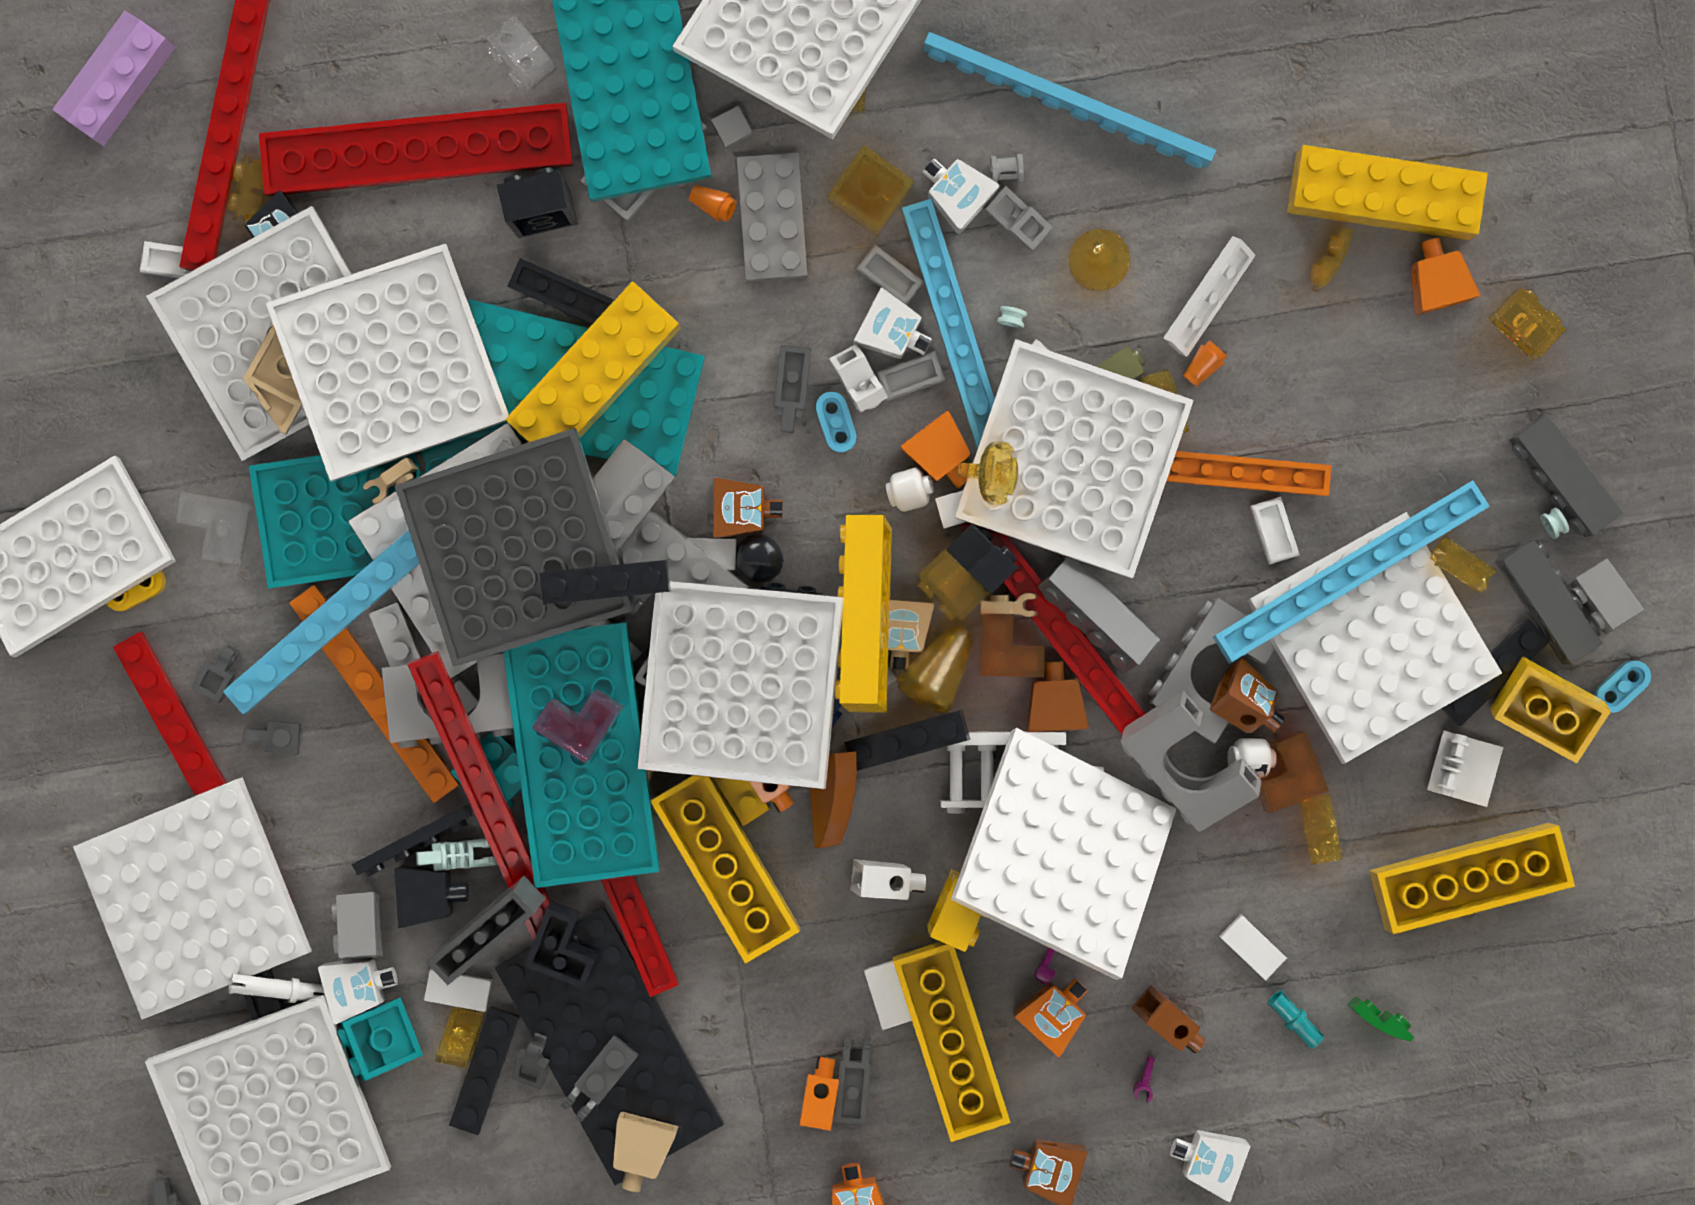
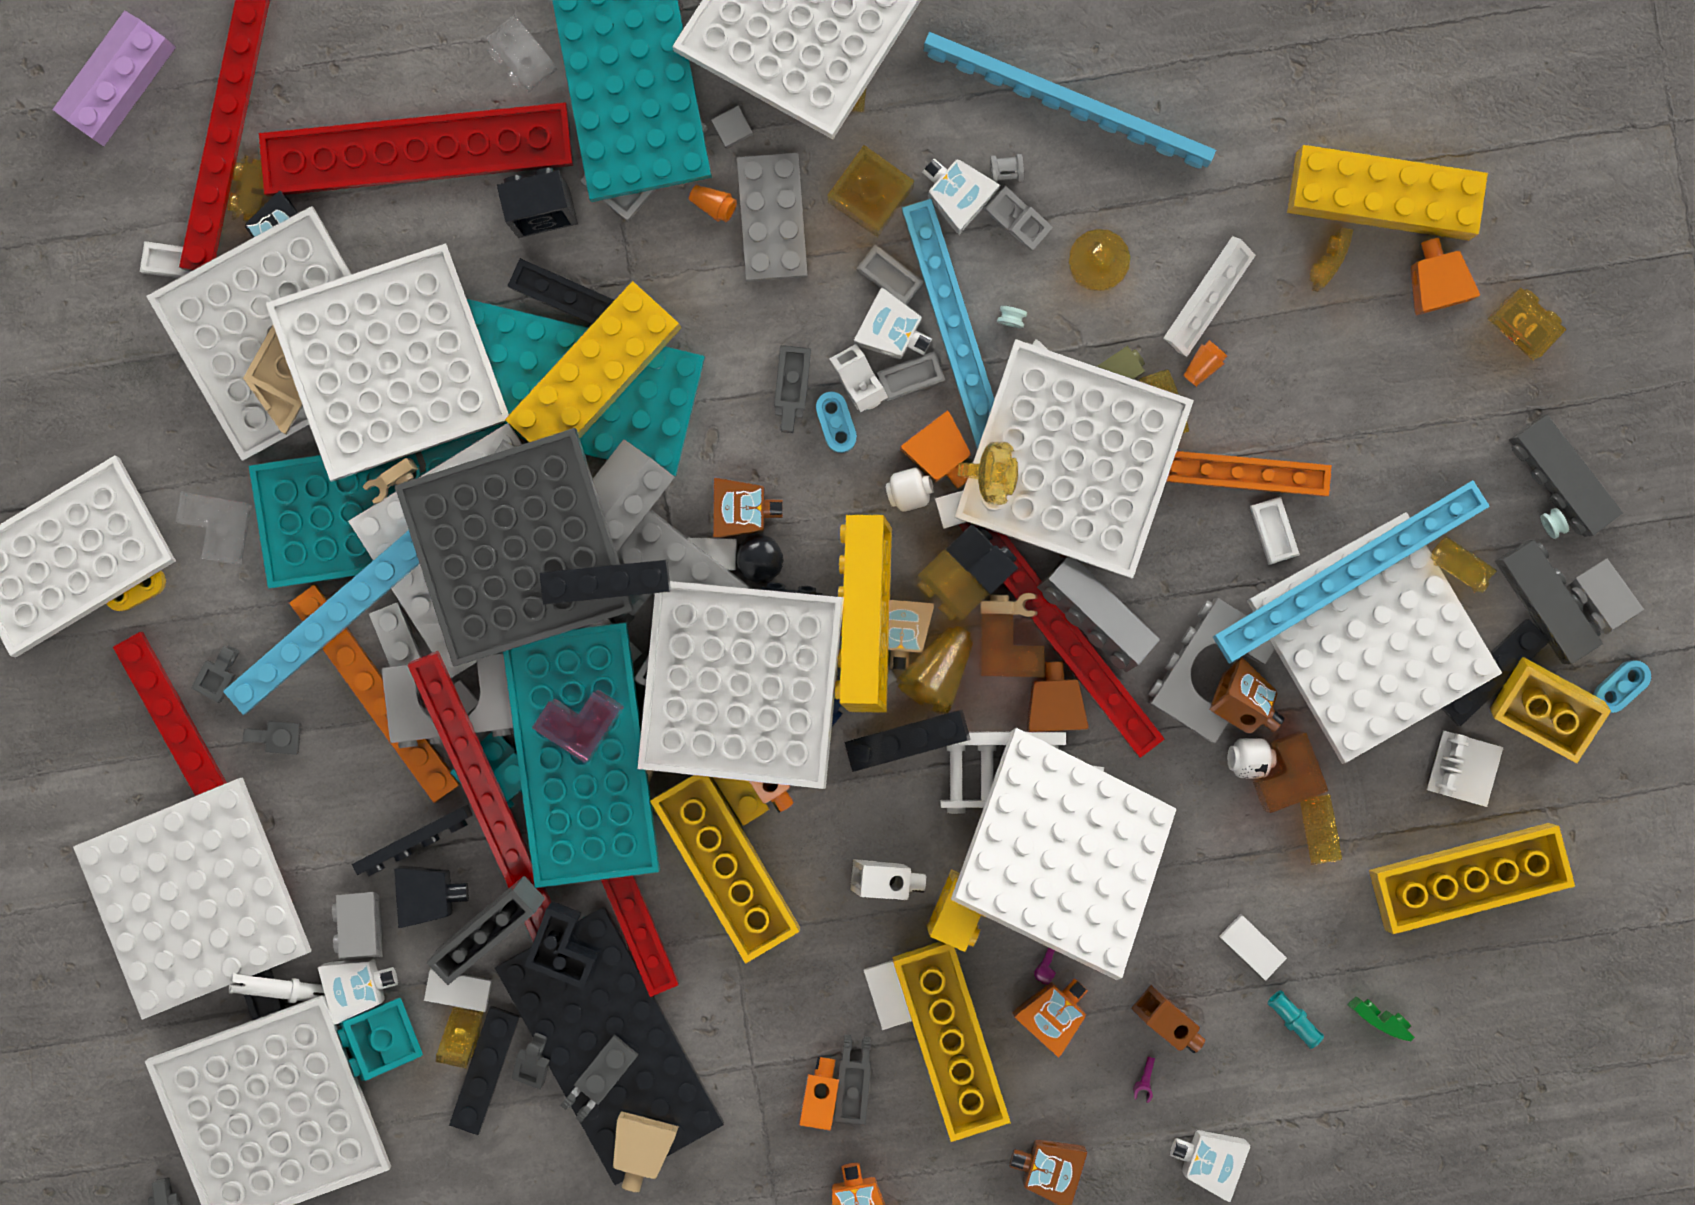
(455, 855): light aqua hinge -> none
(834, 804): dark orange slope -> none
(1198, 799): light grey arch -> none

